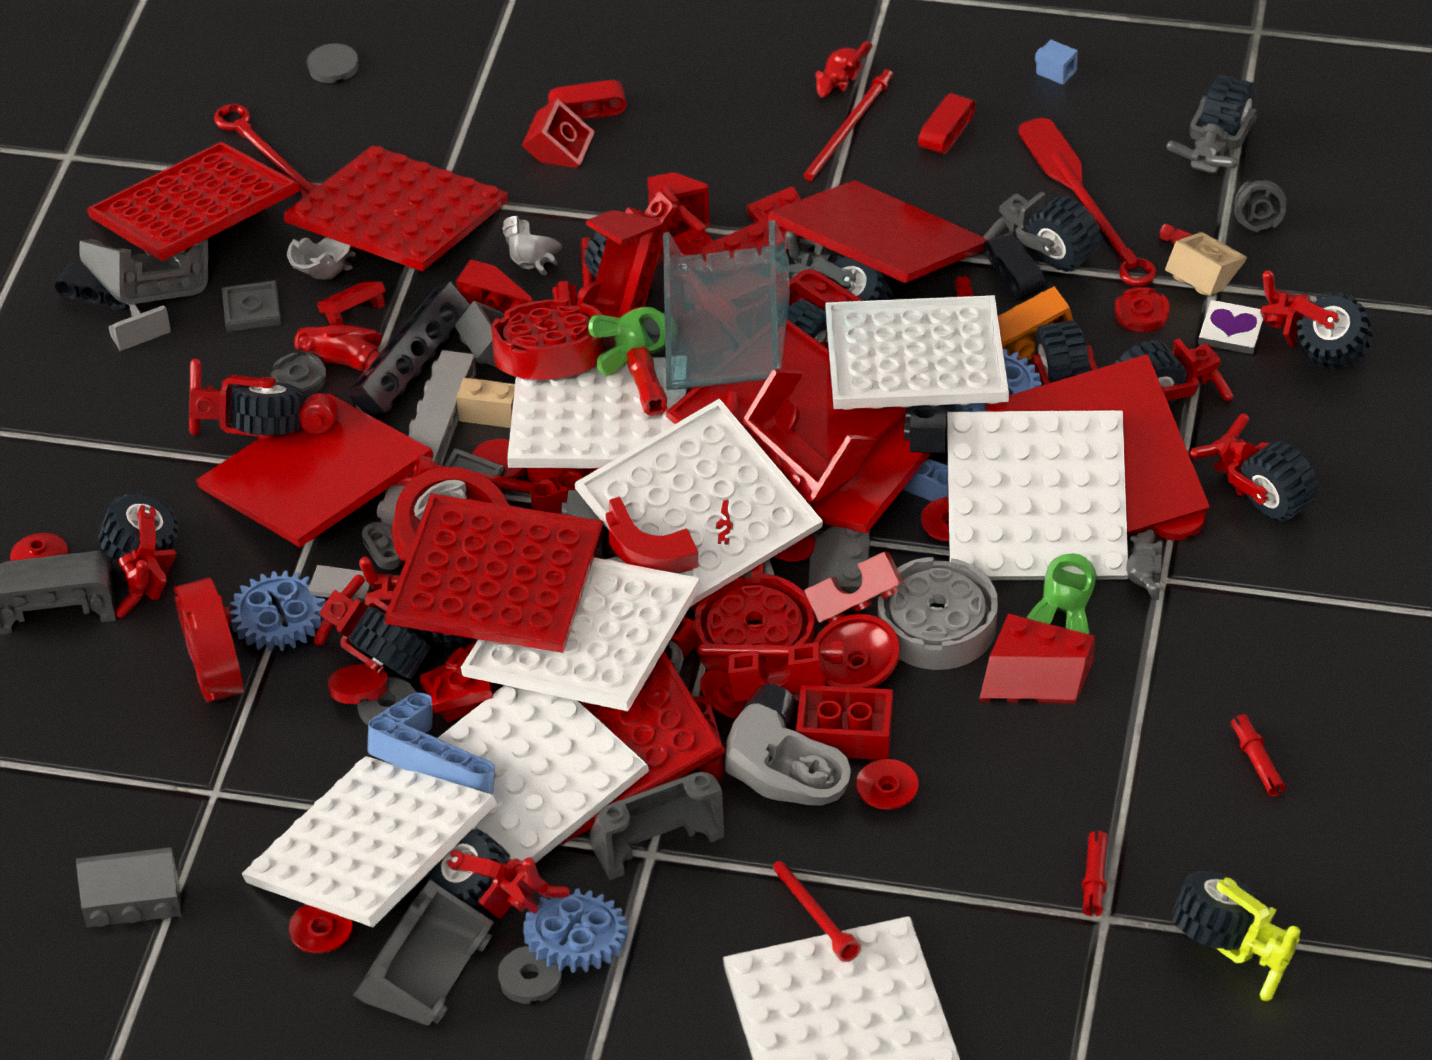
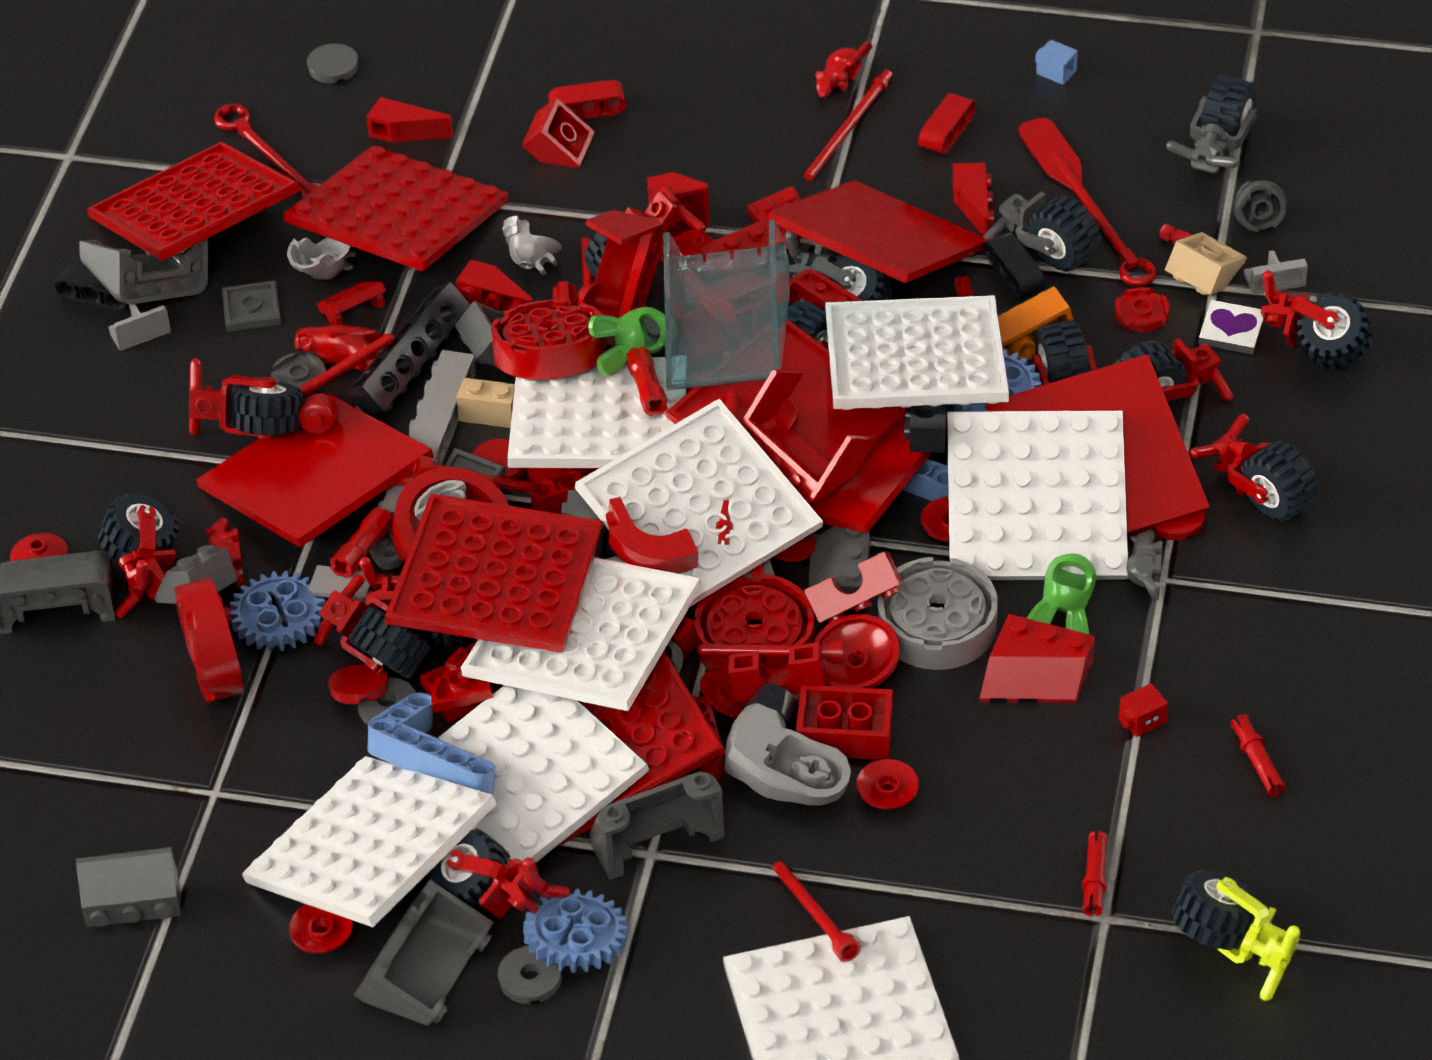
(206, 563): none -> dark grey slope
(223, 538): none -> red animal
(347, 364): none -> red piece
(371, 530): none -> red axle
(404, 122): none -> red slope
(971, 194): none -> red slope
(1143, 710): none -> red brick
(1286, 274): none -> light grey panel

